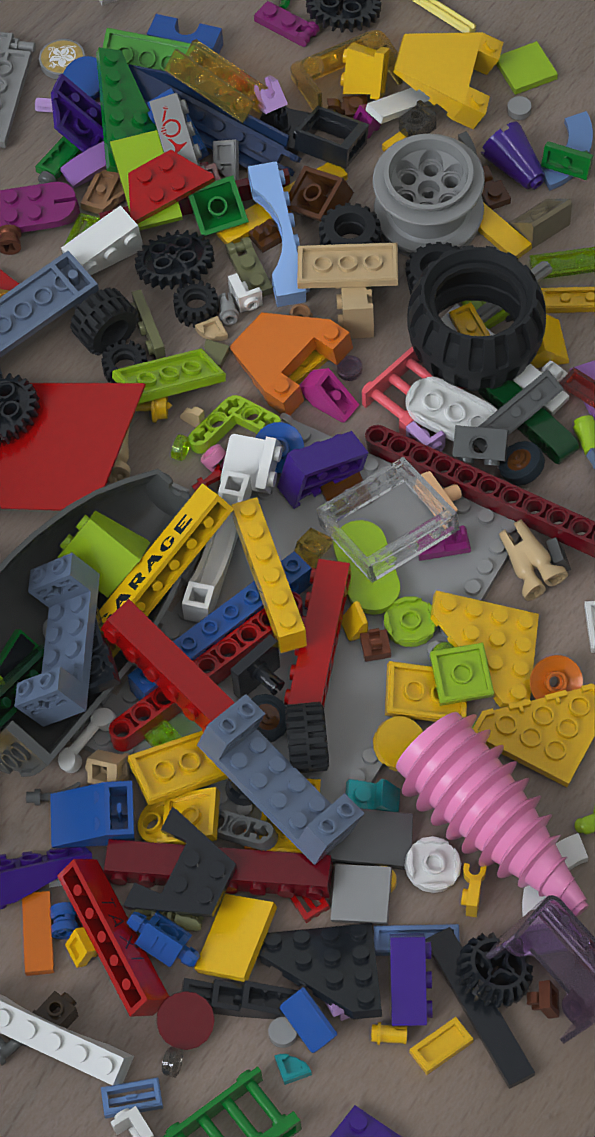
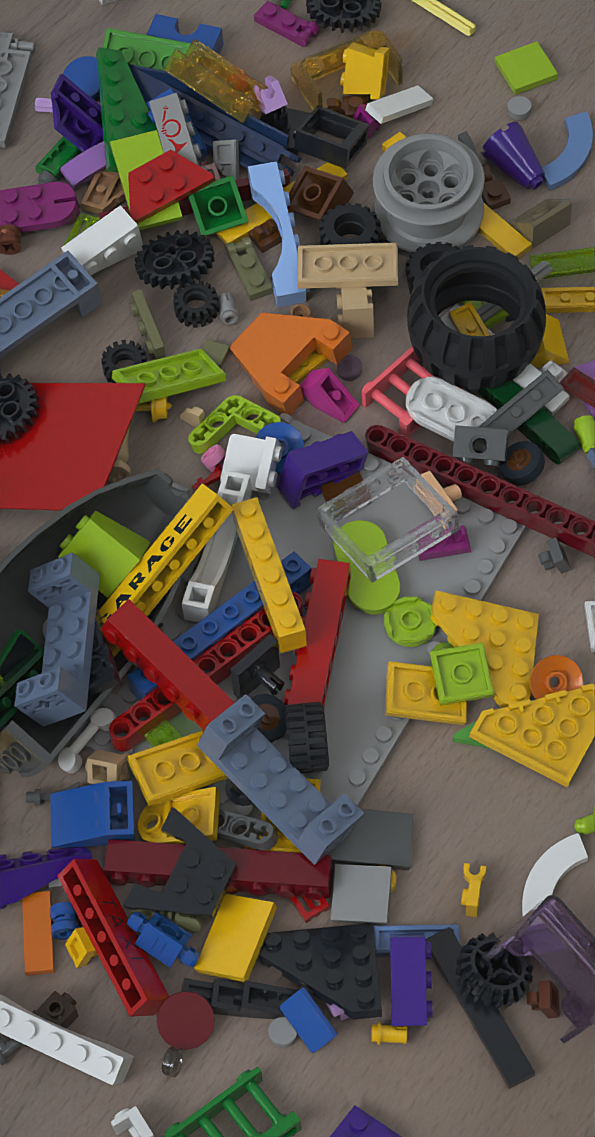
(58, 55): tile -> none
(104, 320): black tyre -> none
(128, 1087): medium blue tile -> none
(180, 447): clear neon green tile -> none
(212, 329): tan tile -> none
(243, 297): white bracket -> none
(291, 1068): teal tile -> none
(313, 546): clear yellow bracket -> none
(354, 622): yellow slope -> none
(374, 796): teal slope -> none
(375, 644): copper tile -> none
(394, 738): yellow tile -> none
(418, 120): clear smoke brick -> none
(421, 435): lavender bracket -> none
(432, 864): white tile -> none
(441, 1045): yellow tile -> none
(443, 70): yellow wedge -> none
(486, 806): bright pink cone -> none
(528, 556): tan piece -> none
(567, 160): green tile -> none

